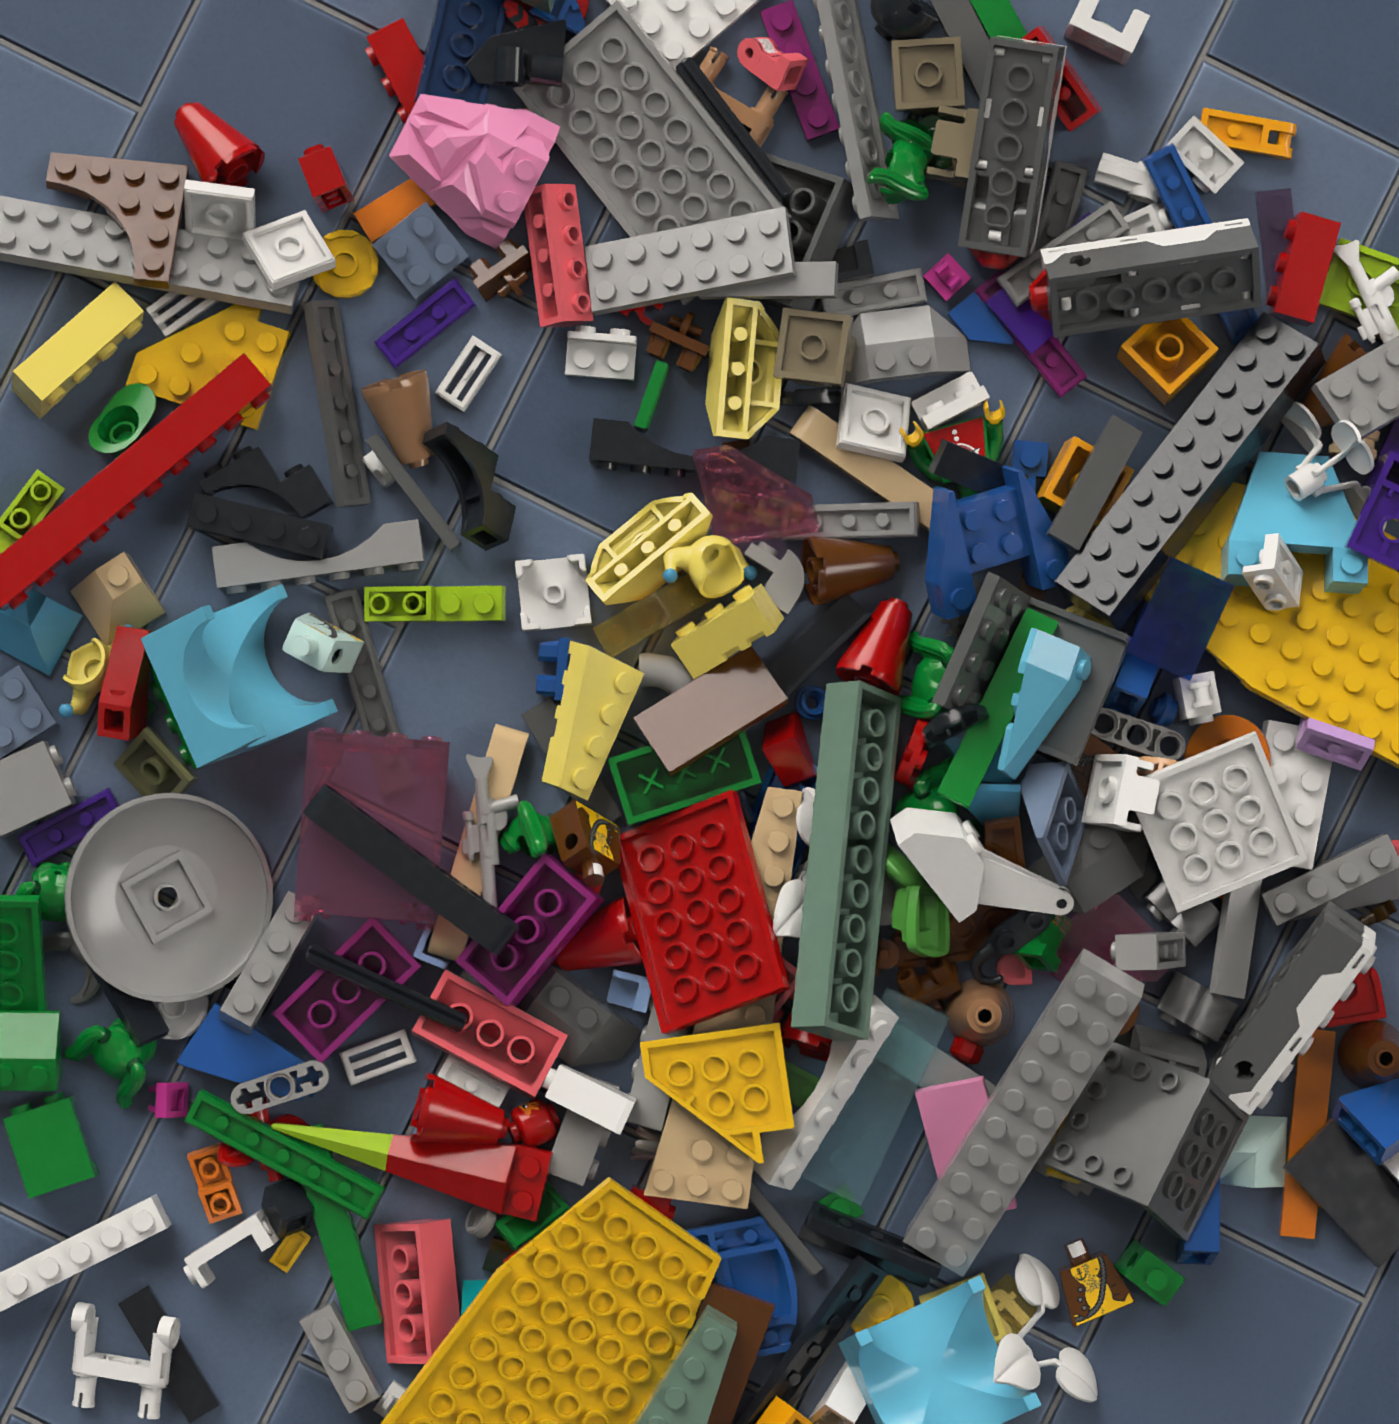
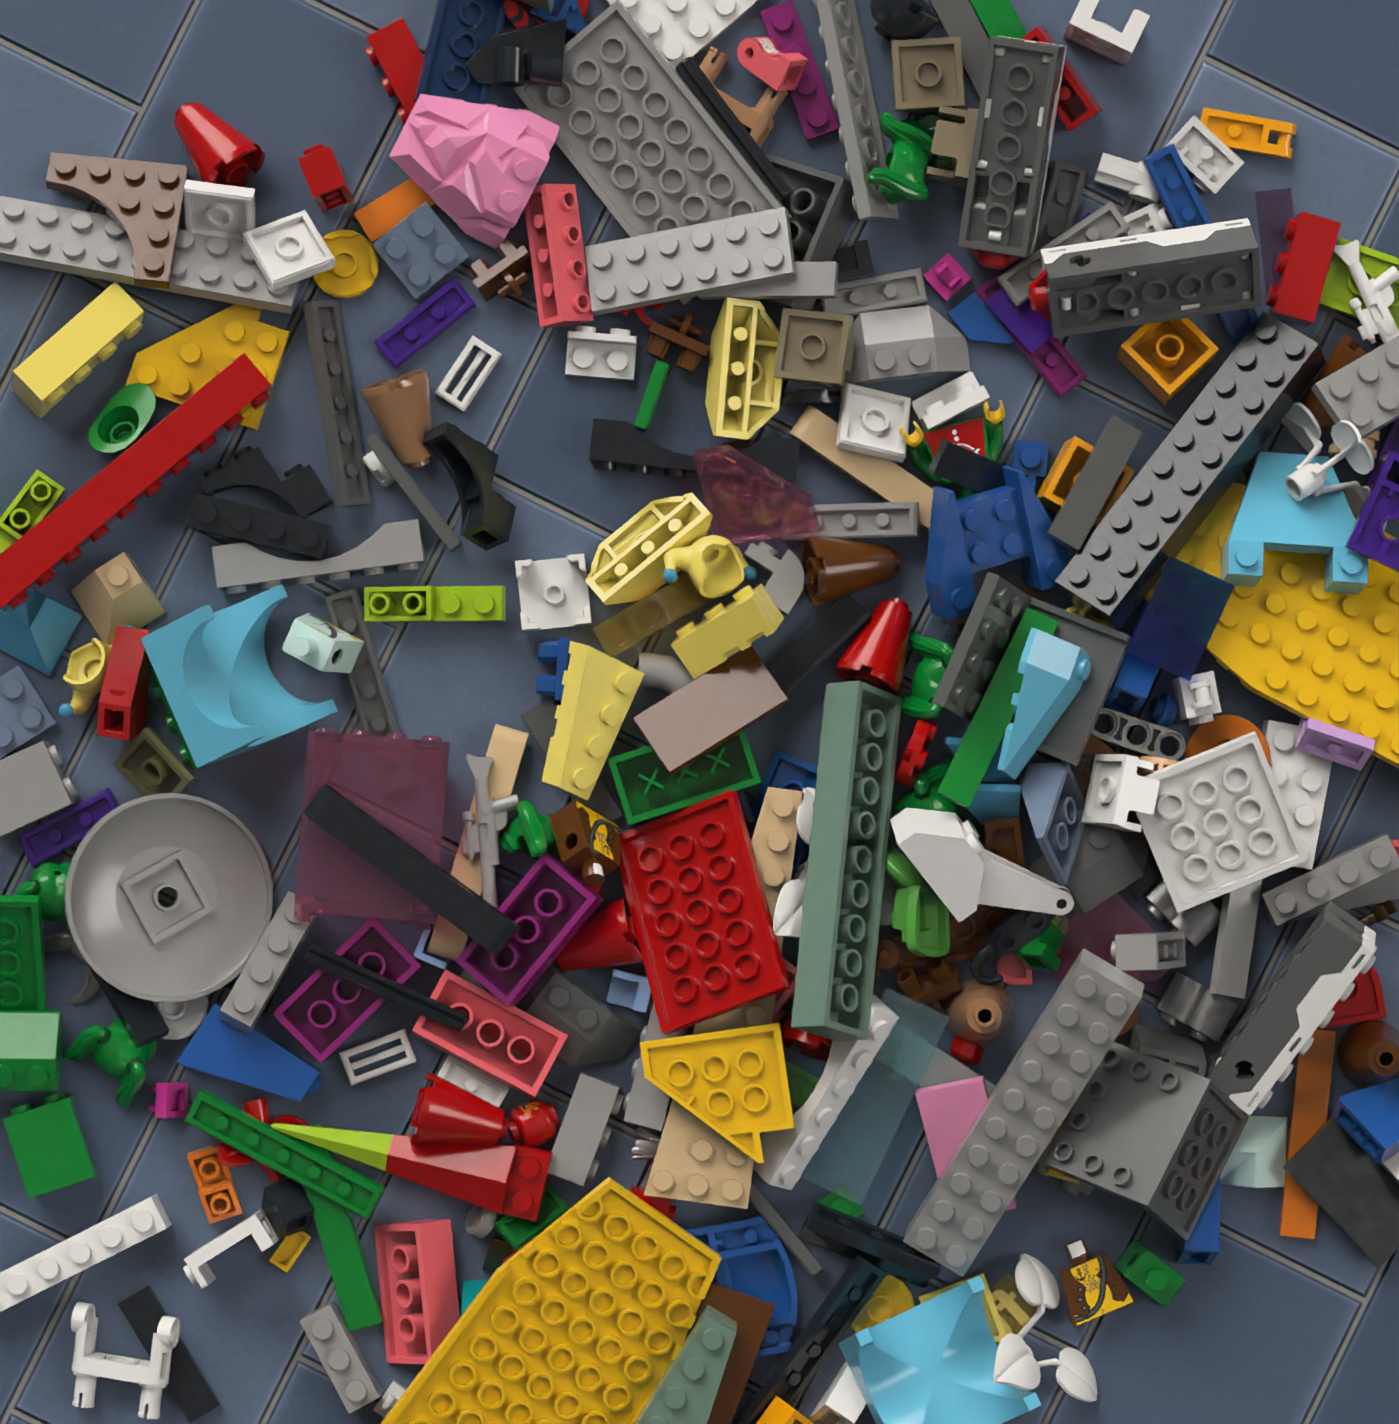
(185, 319): white tile -> none
(258, 1103): light grey beam -> none
(589, 1097): white slope -> none
(788, 750): red slope -> none
(815, 693): blue plate -> none
(953, 723): black tile -> none
(1277, 577): white bracket -> none

